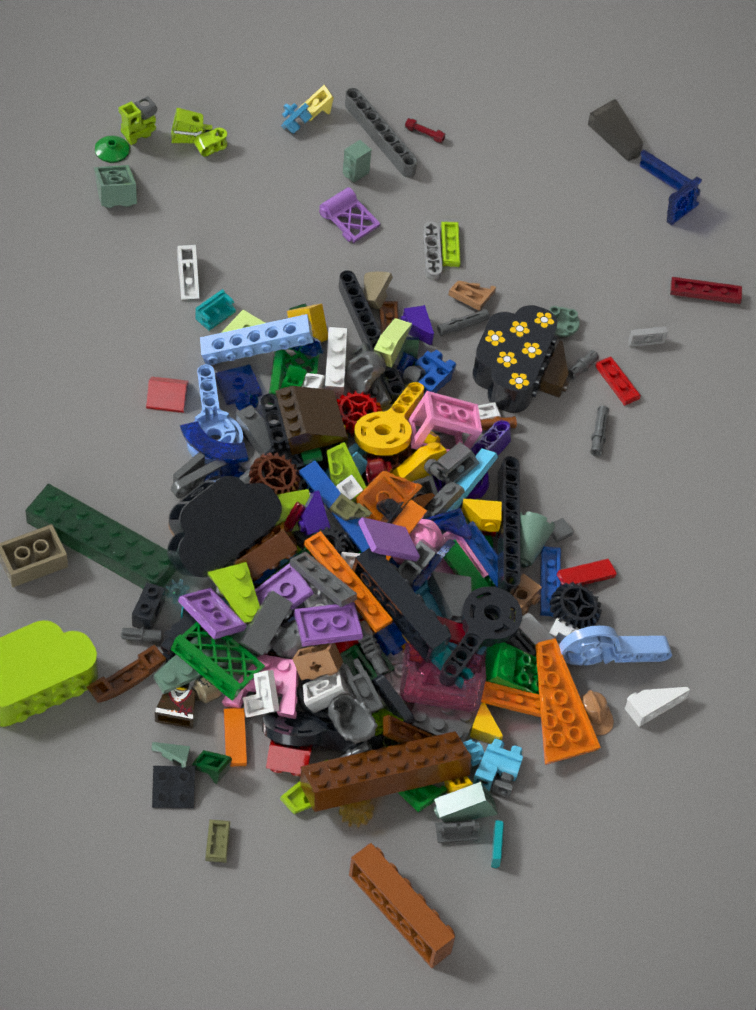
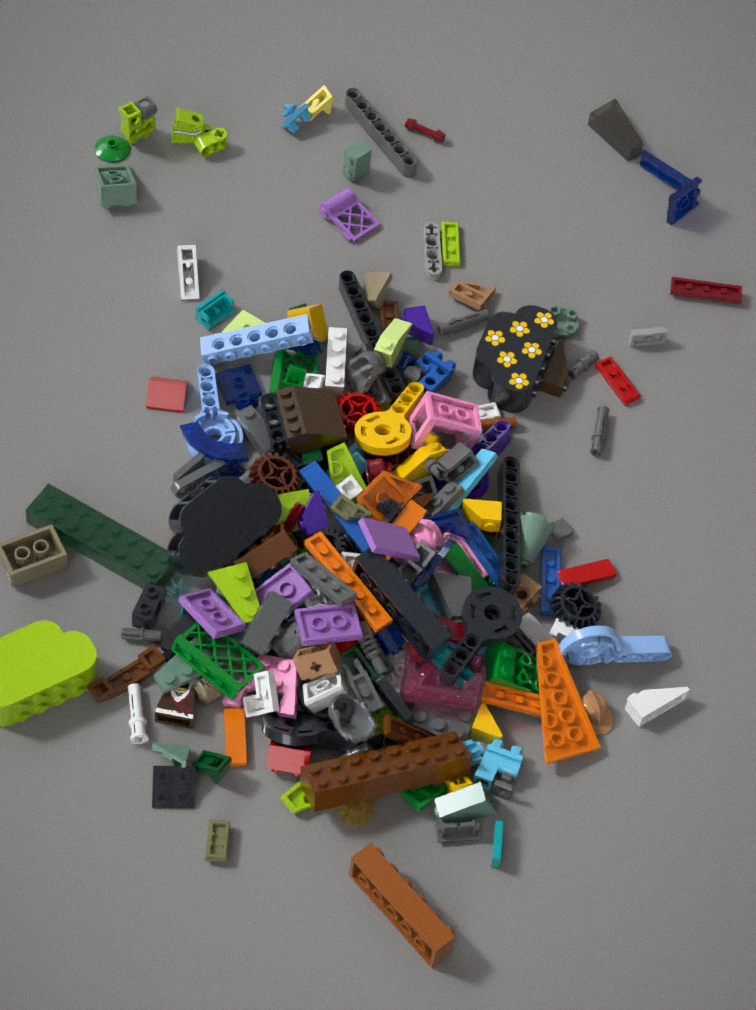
(137, 722): none -> white pin

